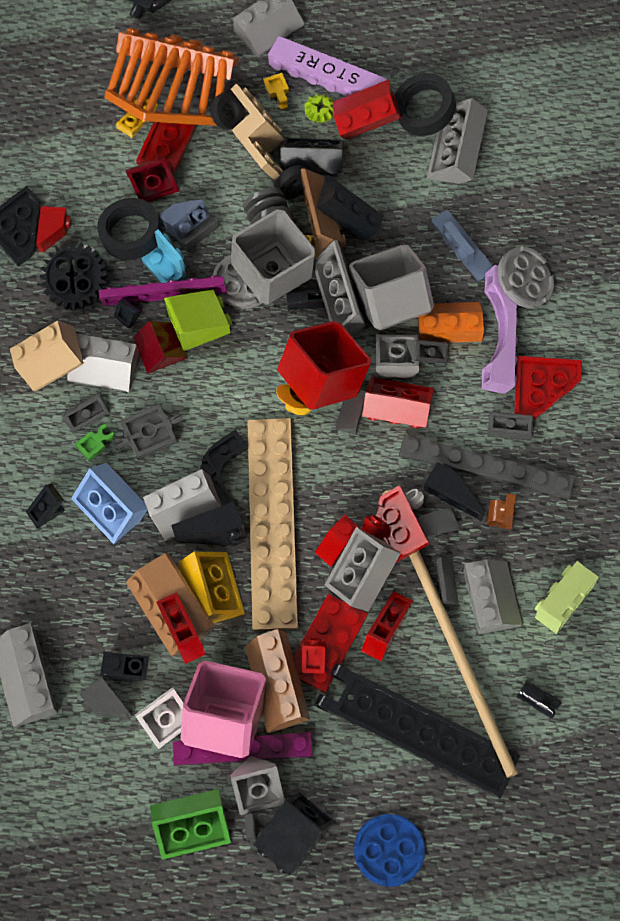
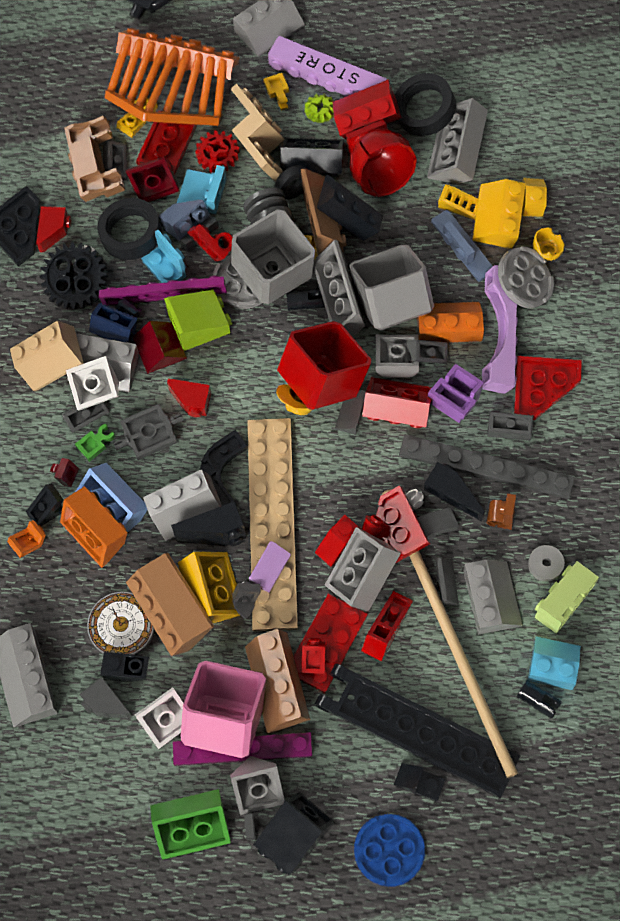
(27, 539): none -> orange bracket
(65, 472): none -> dark red tile
(87, 160): none -> medium nougat bracket
(92, 526): none -> orange slope
(93, 383): none -> white slope
(112, 324): none -> dark blue brick
(115, 157): none -> dark grey slope
(119, 625): none -> tile
(181, 628): red slope -> none
(191, 396): none -> red slope
(205, 187): none -> medium azure bracket
(210, 243): none -> red plate
(217, 111): black tyre -> none
(219, 153): none -> red gear
(245, 597): none -> flat silver plate
(269, 566): none -> lavender slope
(380, 159): none -> red plate
(419, 781): none -> black slope
(455, 193): none -> yellow slope
(456, 393): none -> medium lavender plate
(499, 213): none -> yellow slope
(534, 197): none -> yellow slope
(542, 572): none -> light grey piece
(548, 244): none -> yellow hair
(554, 663): none -> medium azure slope

